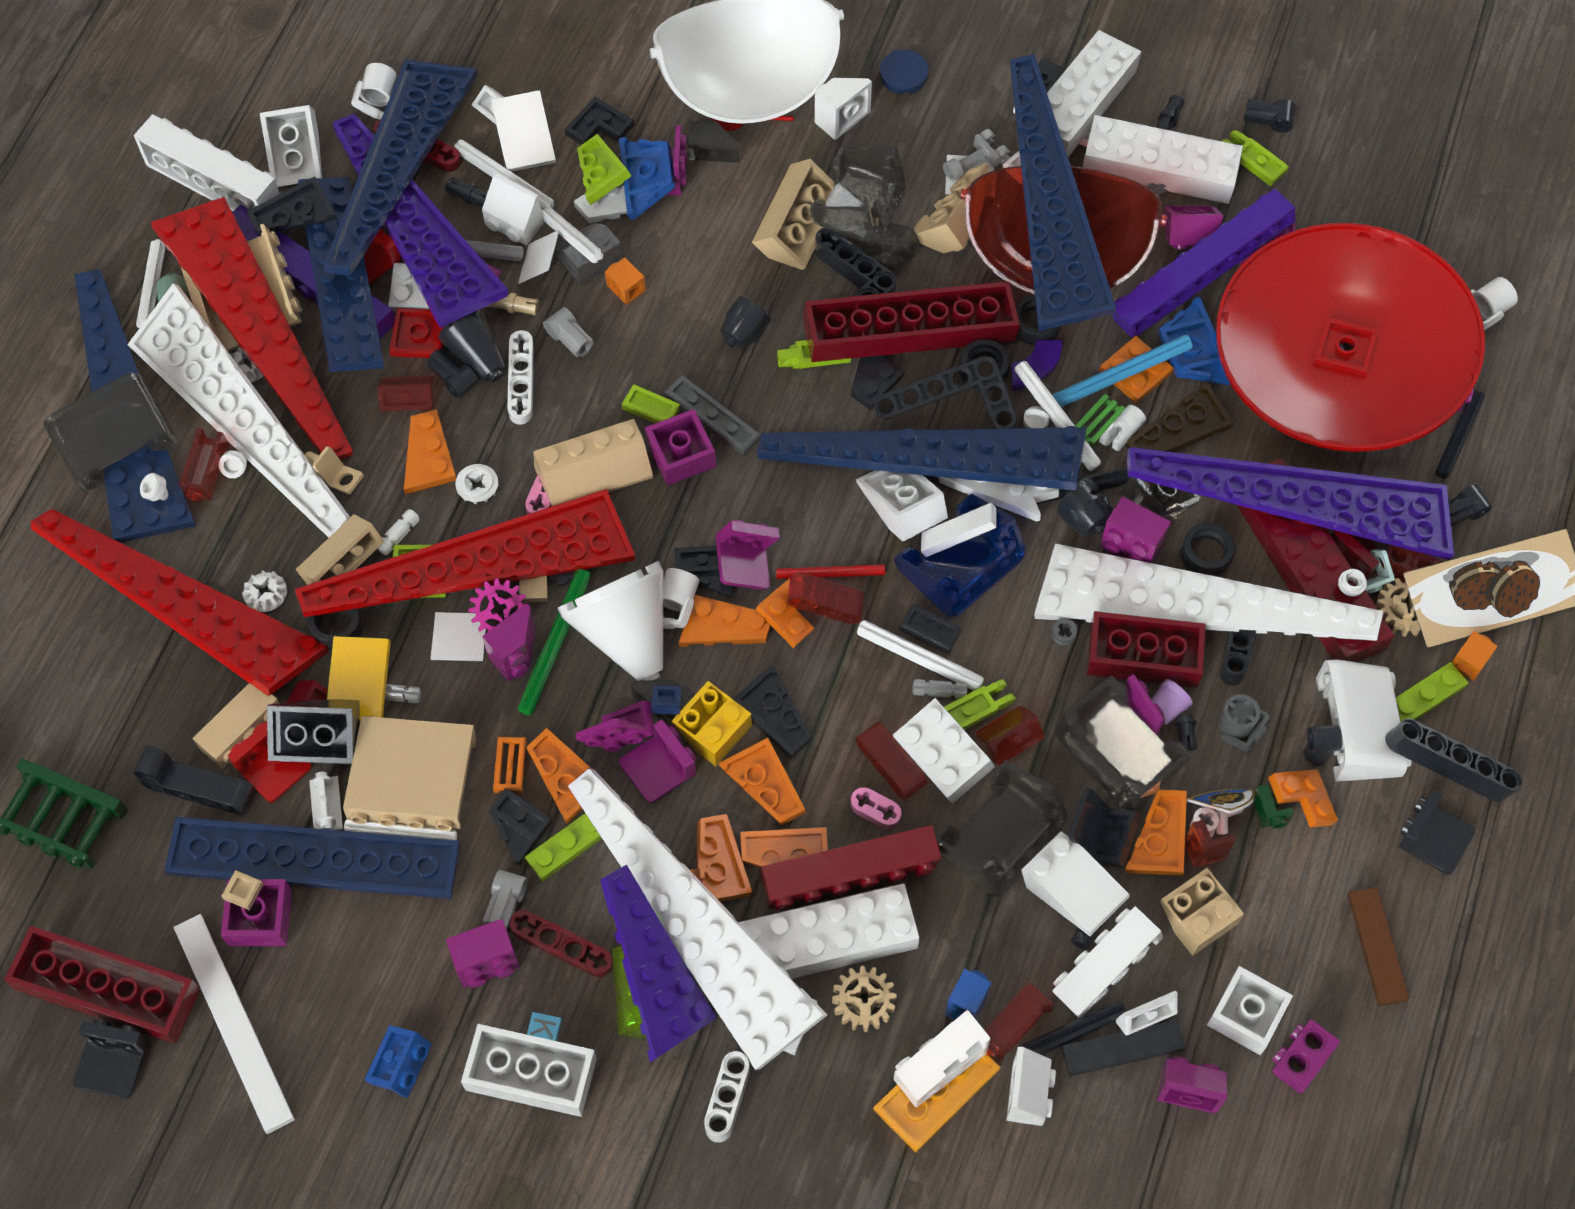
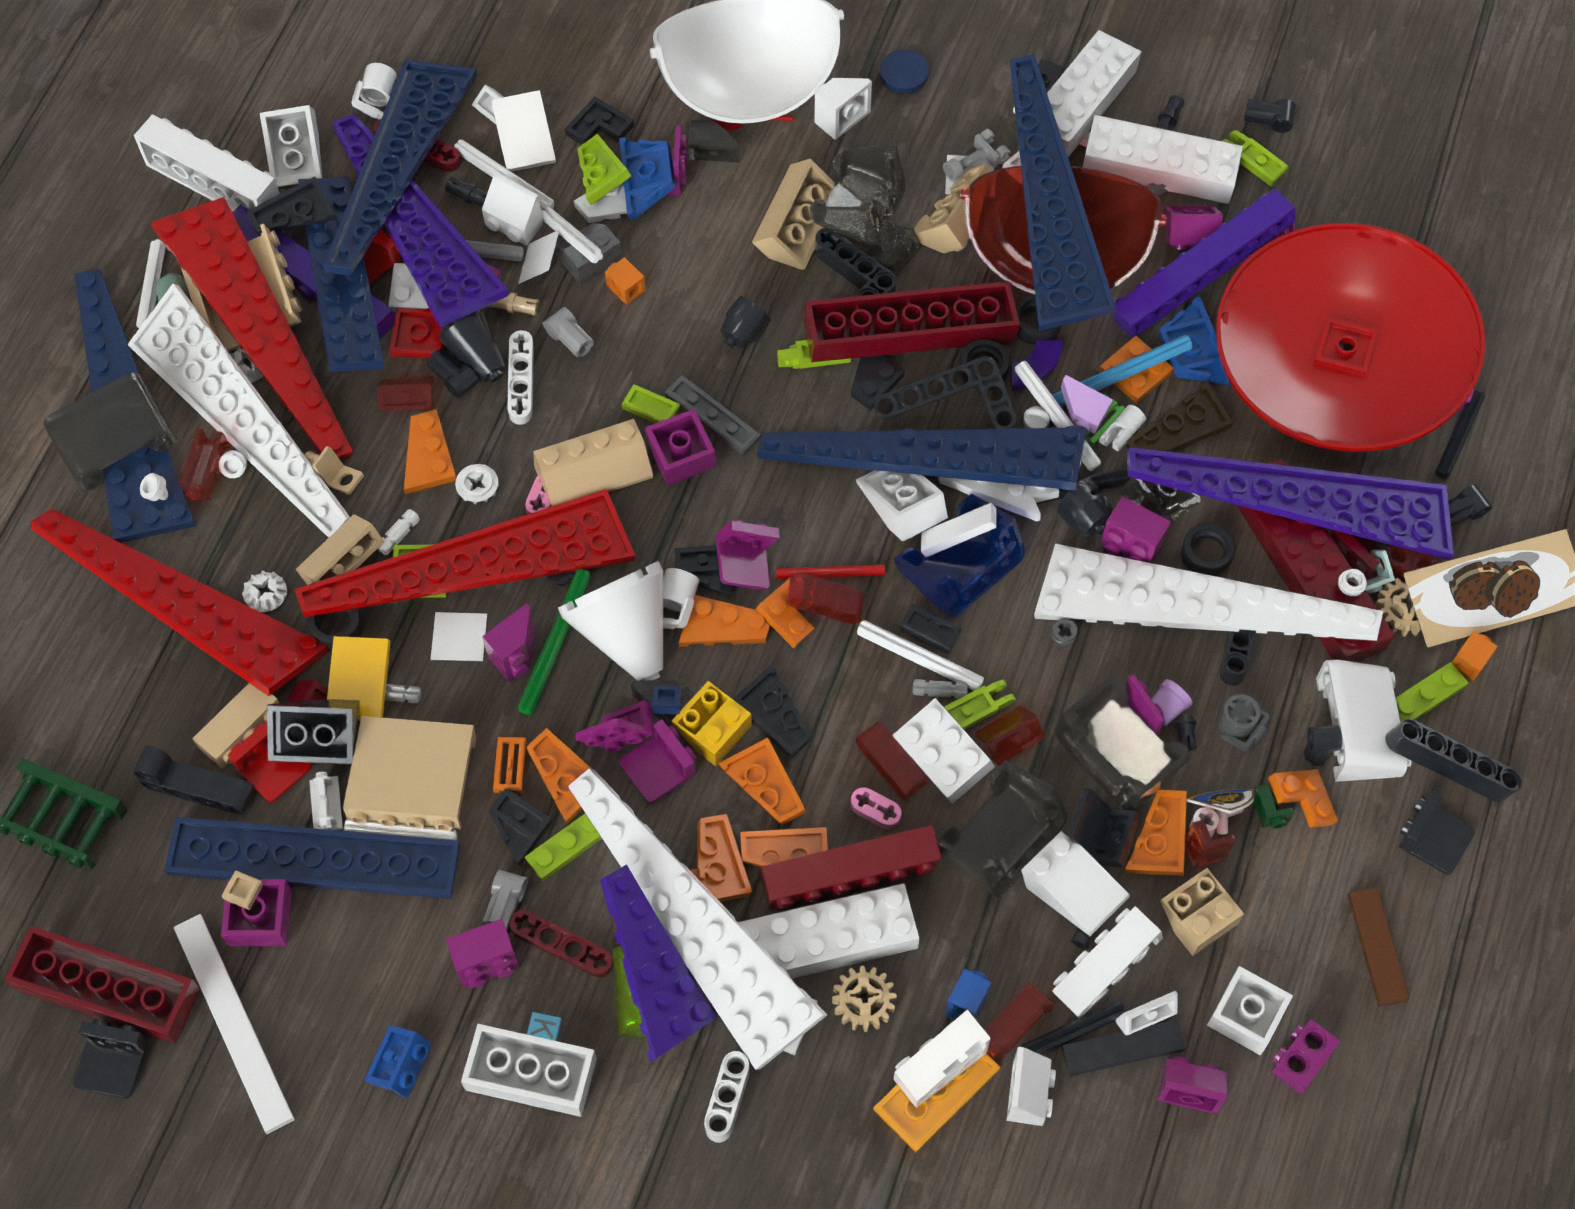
(490, 591): dark pink gear -> none
(535, 589): tan tile -> none
(1084, 404): none -> lavender slope
(1147, 648): dark red brick -> none
(1494, 300): white piece -> none

